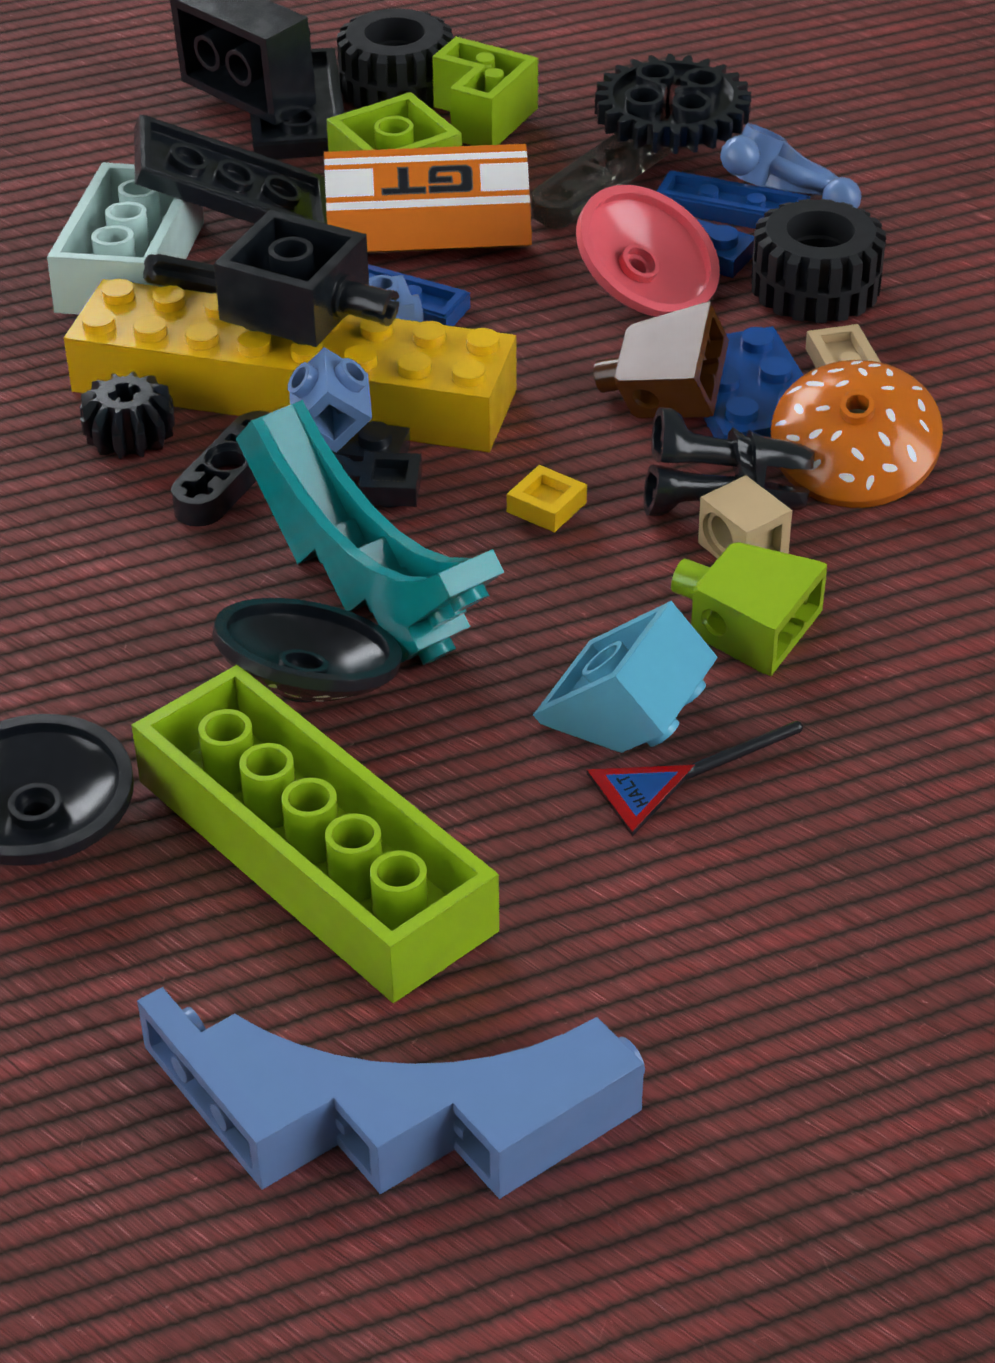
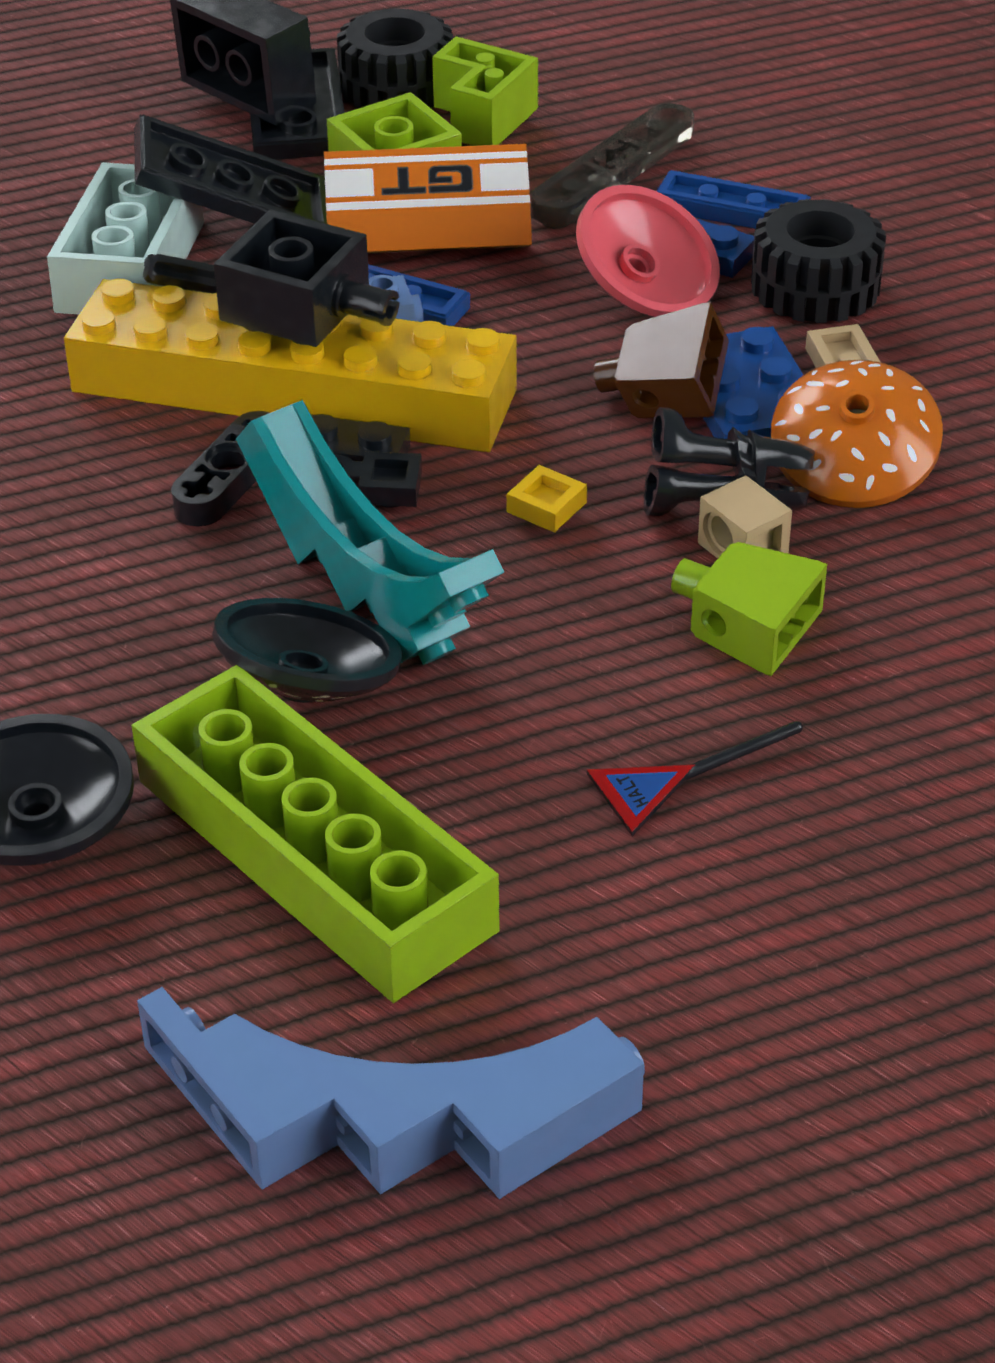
(127, 415): black gear -> none
(334, 394): medium blue brick -> none
(631, 682): medium azure slope -> none
(703, 108): black gear -> none
(772, 163): medium blue piece -> none

